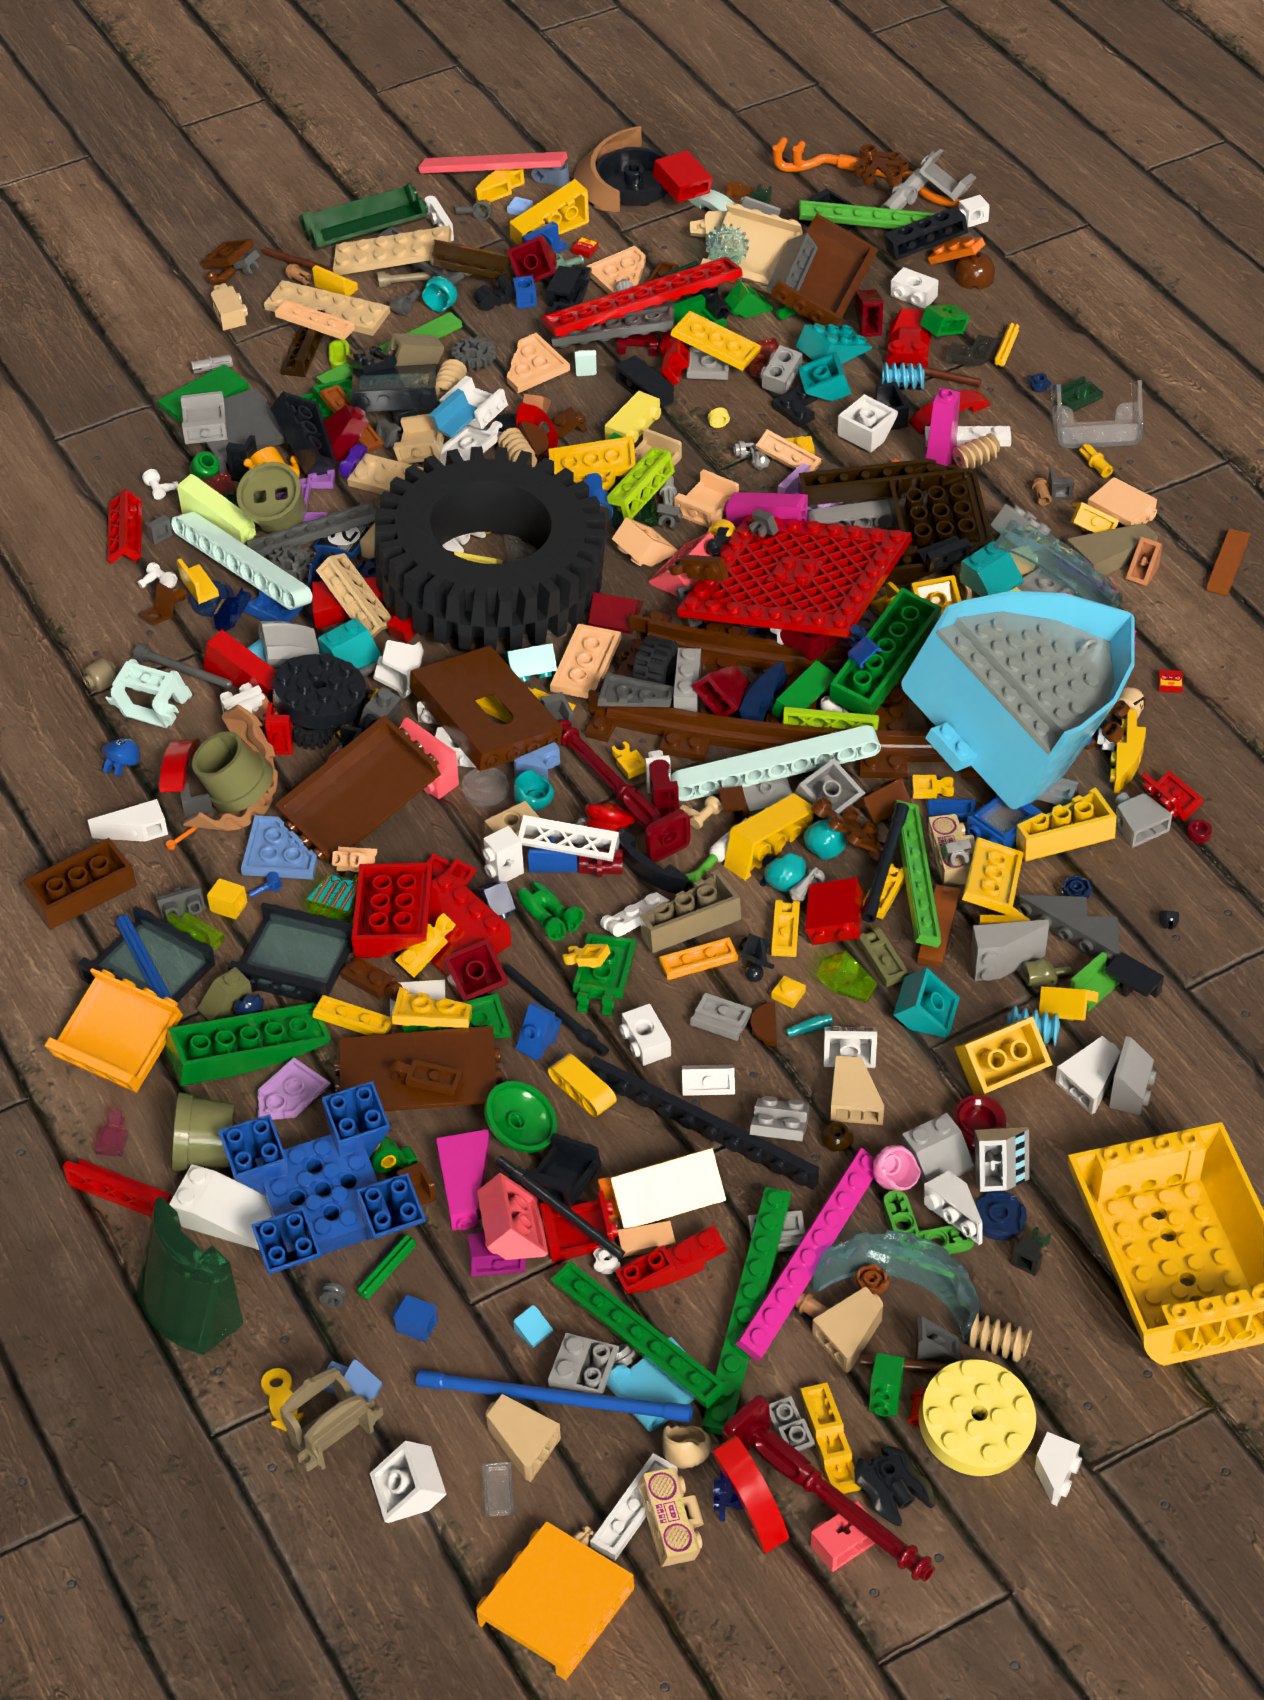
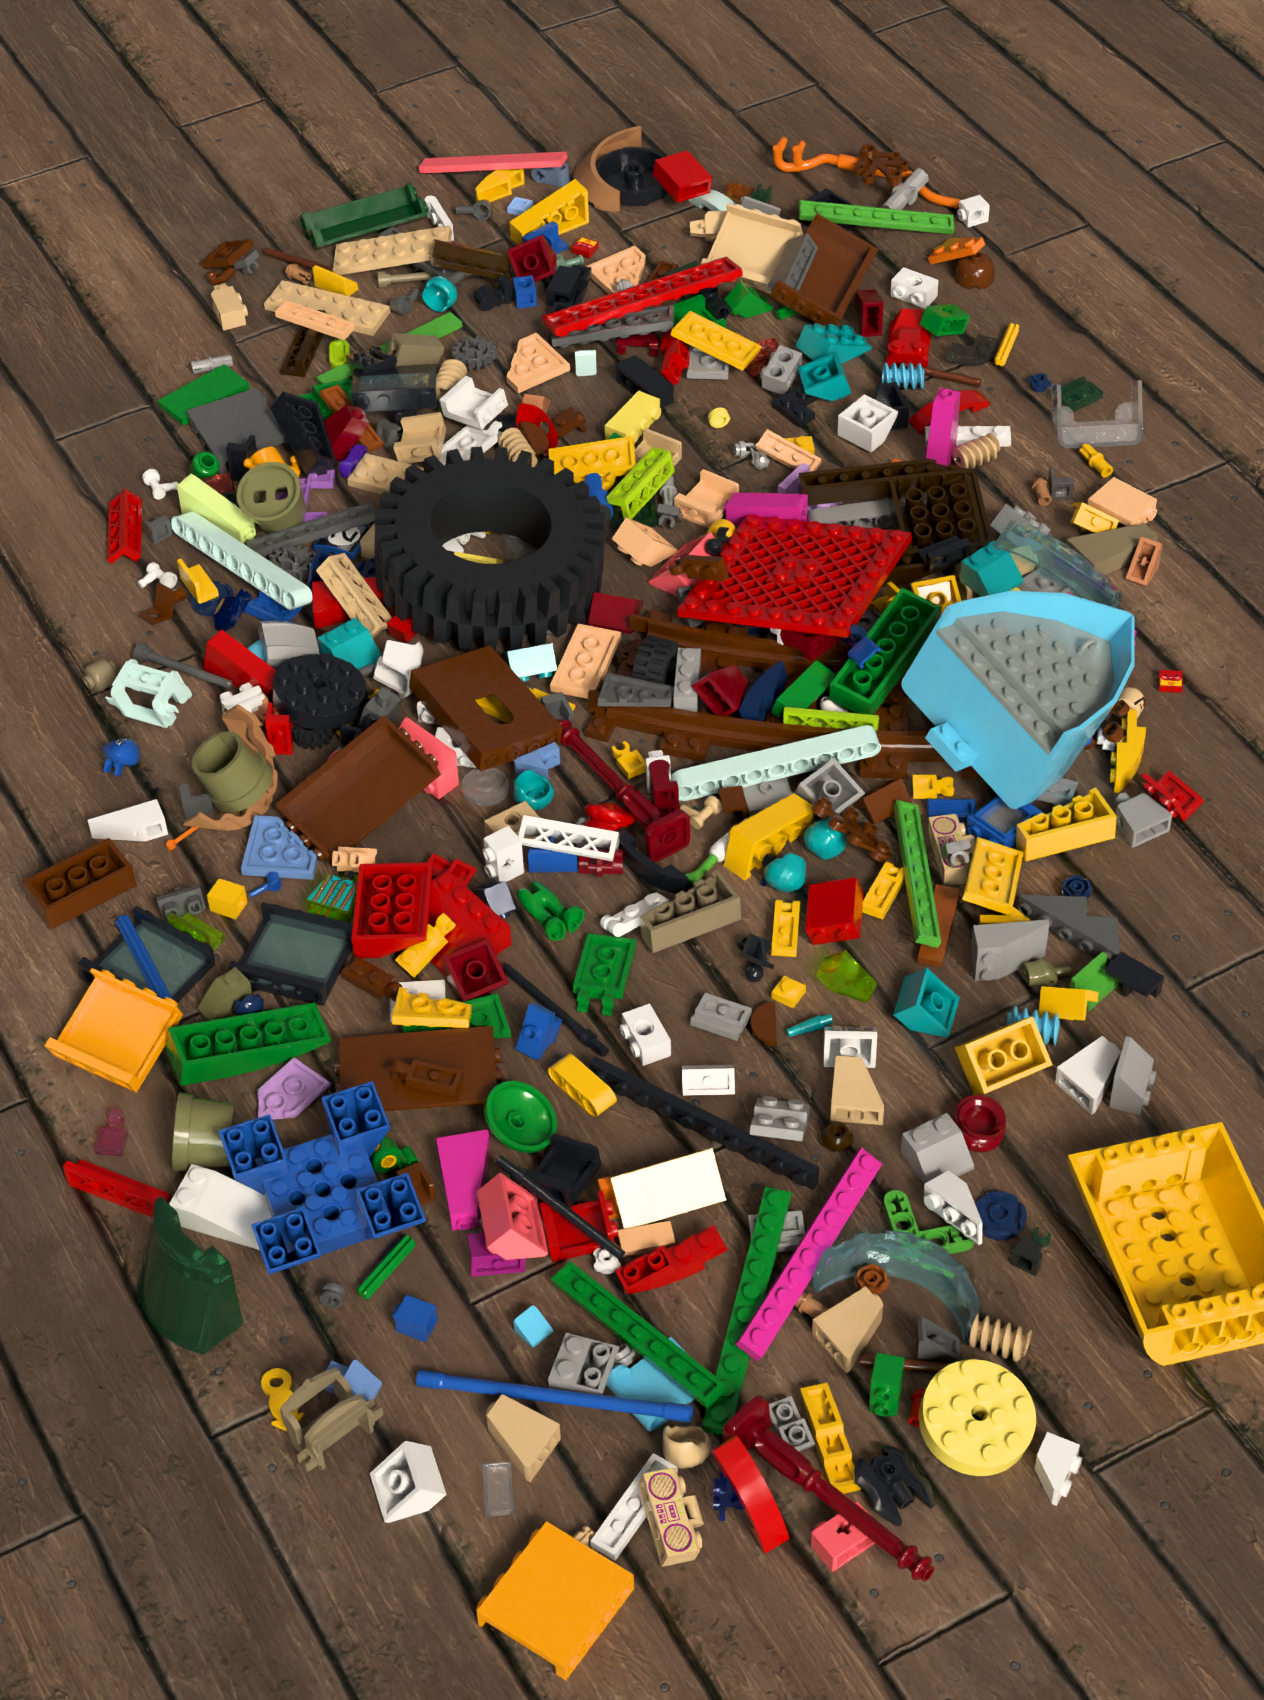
(174, 764): red slope -> none
(204, 417): light grey panel -> none
(352, 1017): yellow tile -> none
(452, 414): dark azure panel -> none
(590, 956): yellow plate -> none
(698, 958): light orange tile -> none
(718, 244): clear light blue gear -> none
(763, 523): dark grey tile -> none
(800, 890): light grey piece -> none
(873, 900): black piece -> none
(882, 956): olive plate -> none
(896, 1168): bright pink hair -> none
(926, 233): black brick -> none
(942, 179): light grey panel -> none
(1001, 1158): light grey slope -> none
(1170, 918): black hinge -> none
(1199, 831): dark red tile -> none
(1228, 562): dark orange tile -> none

